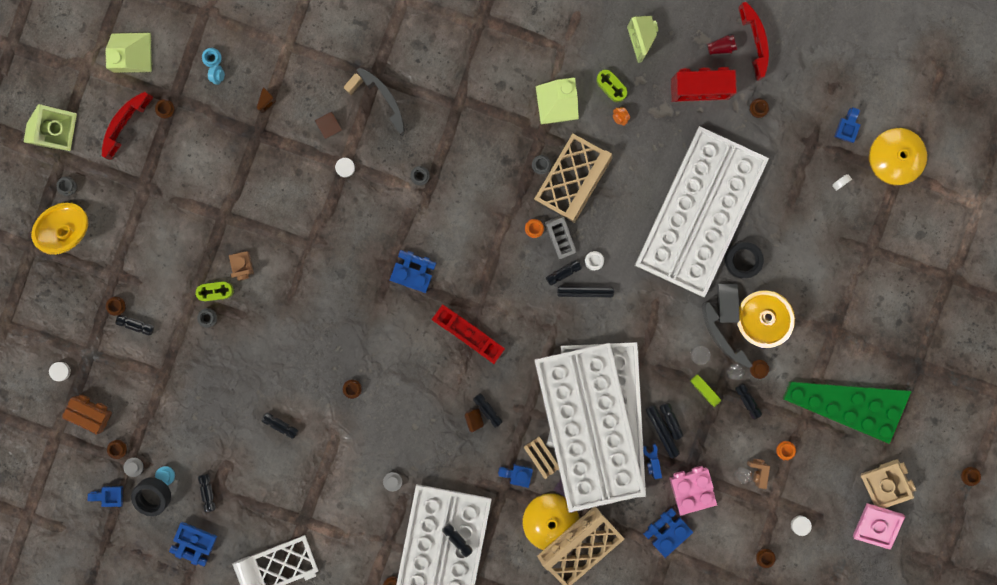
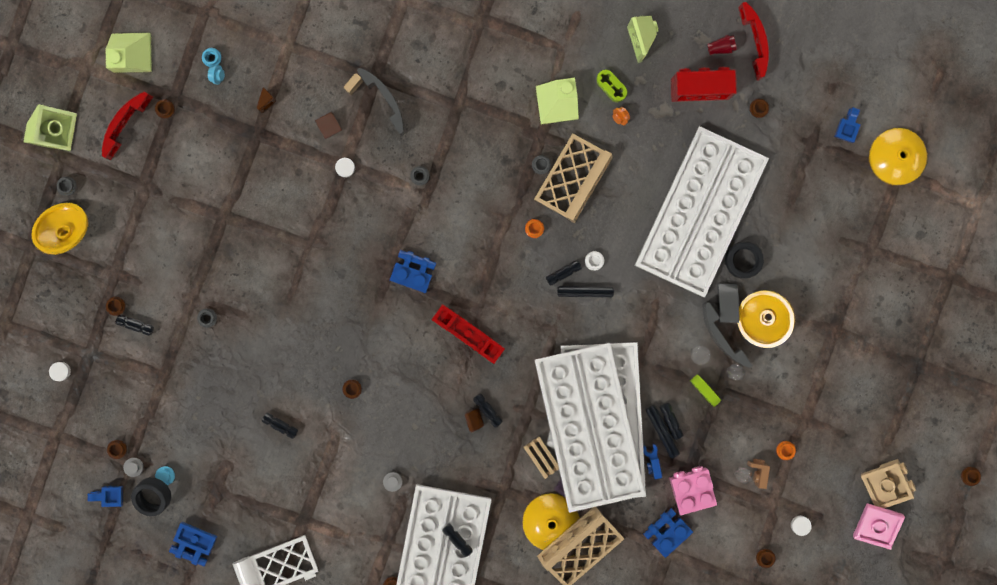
(87, 414): dark orange brick -> none
(206, 493): black axle -> none
(214, 286): lime beam -> none
(241, 265): medium nougat bracket -> none
(519, 475): blue plate -> none
(561, 254): light grey slope -> none
(748, 401): black axle -> none
(759, 369): reddish brown plate -> none
(841, 182): white tile -> none
(860, 408): green wing -> none

